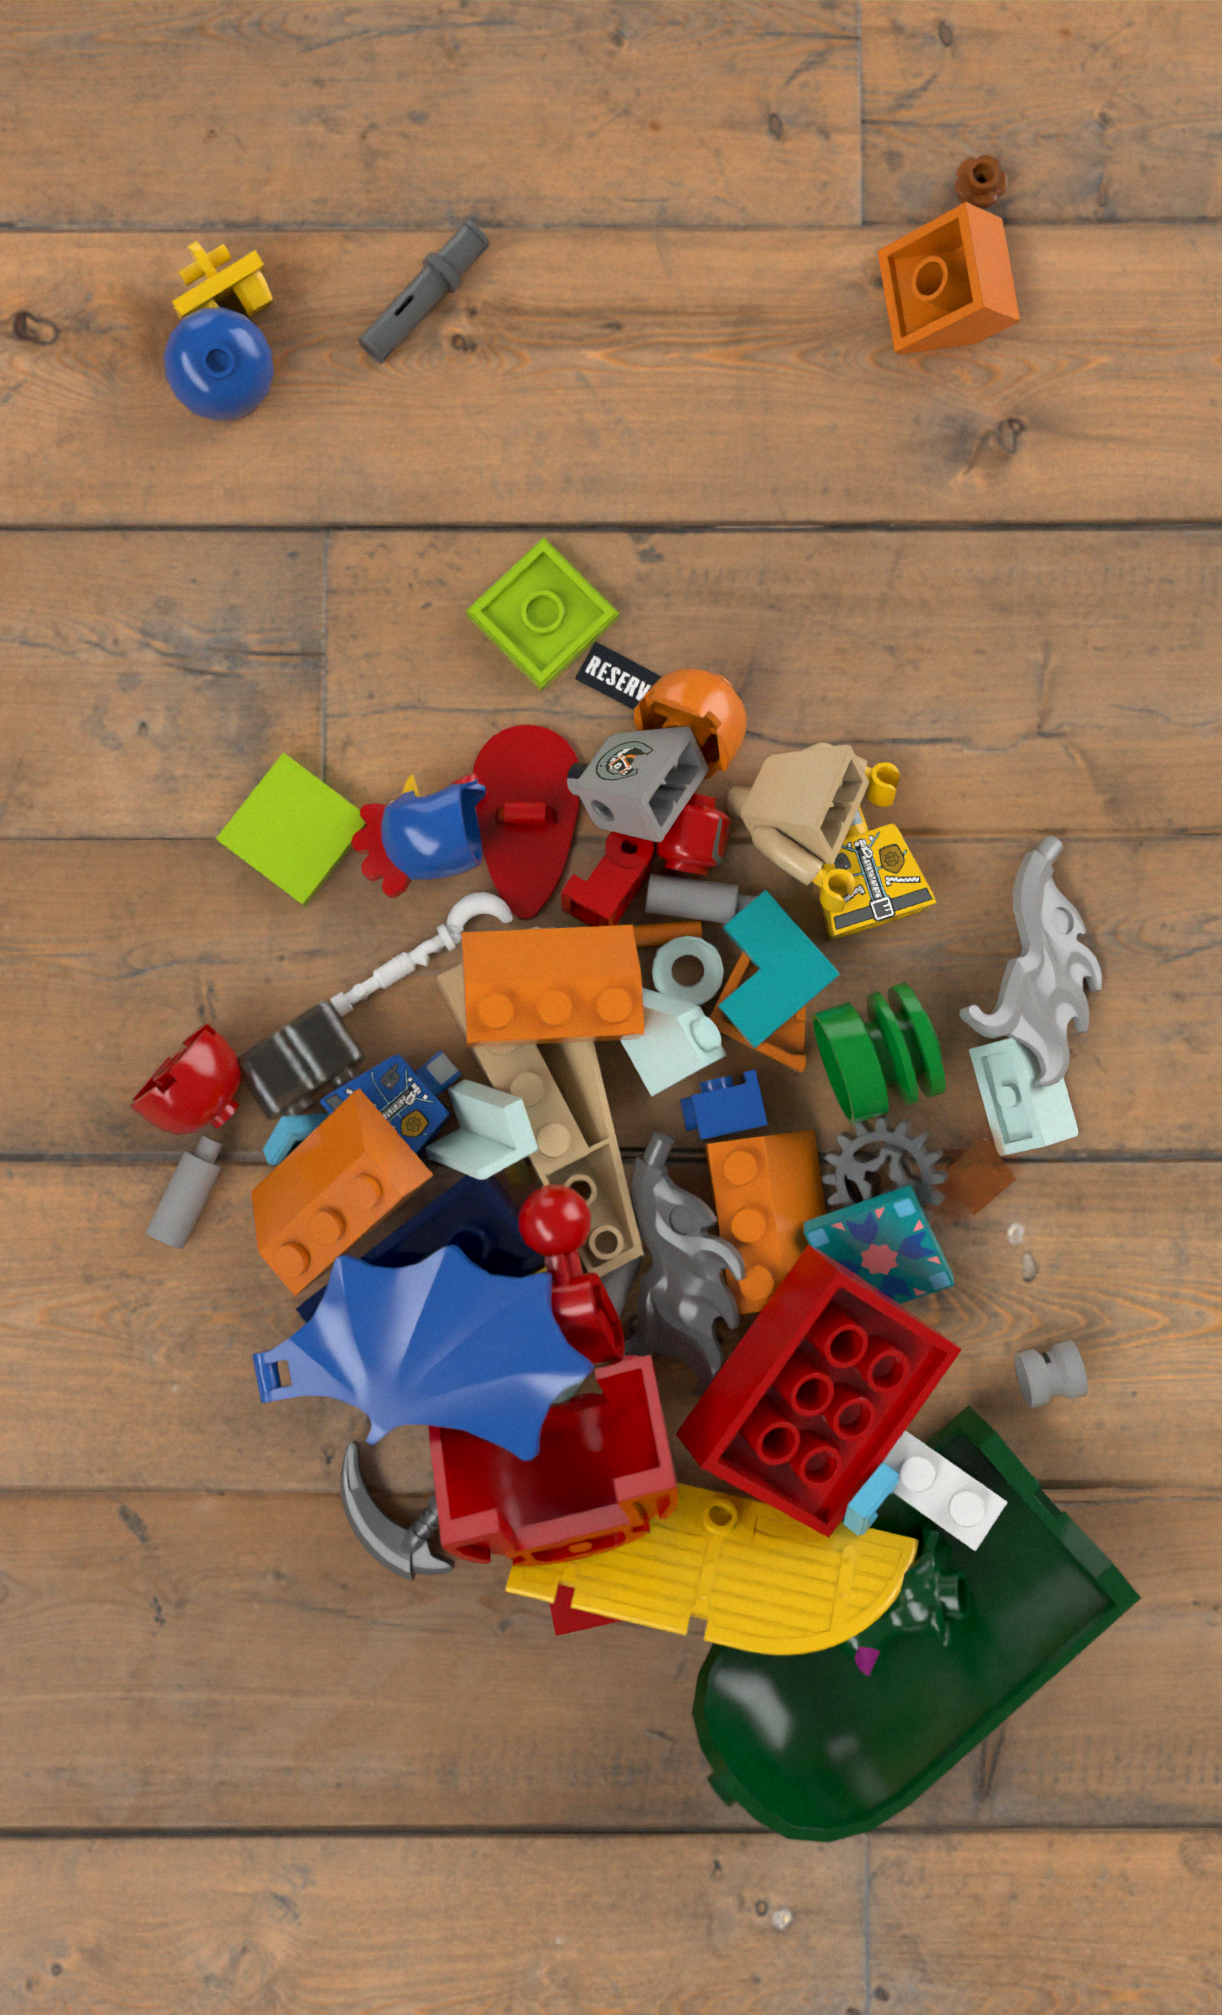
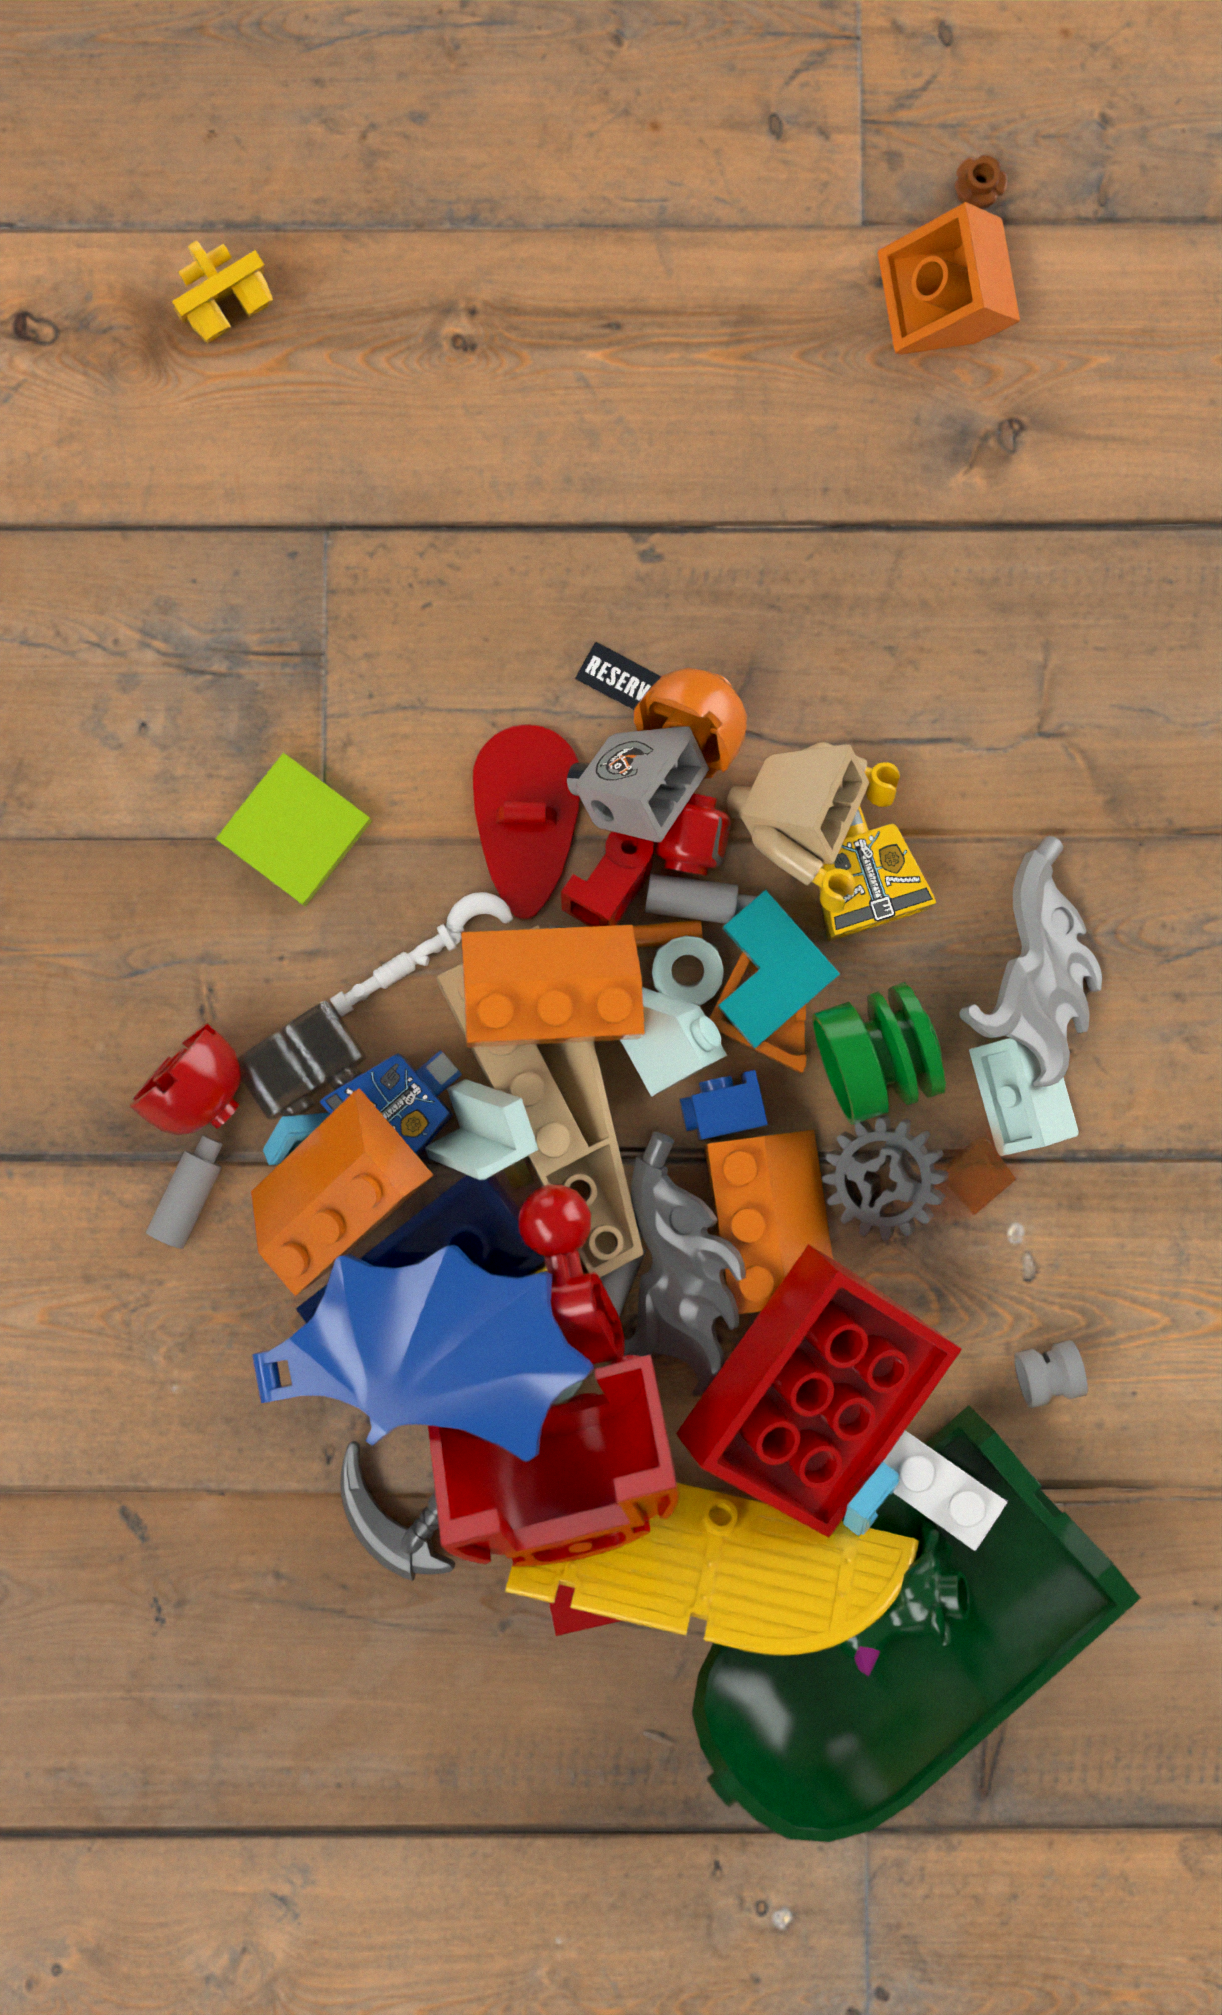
(218, 364): blue cylinder -> none
(421, 835): blue piece -> none
(438, 277): dark grey pin -> none
(542, 614): lime tile -> none
(885, 1245): tile -> none

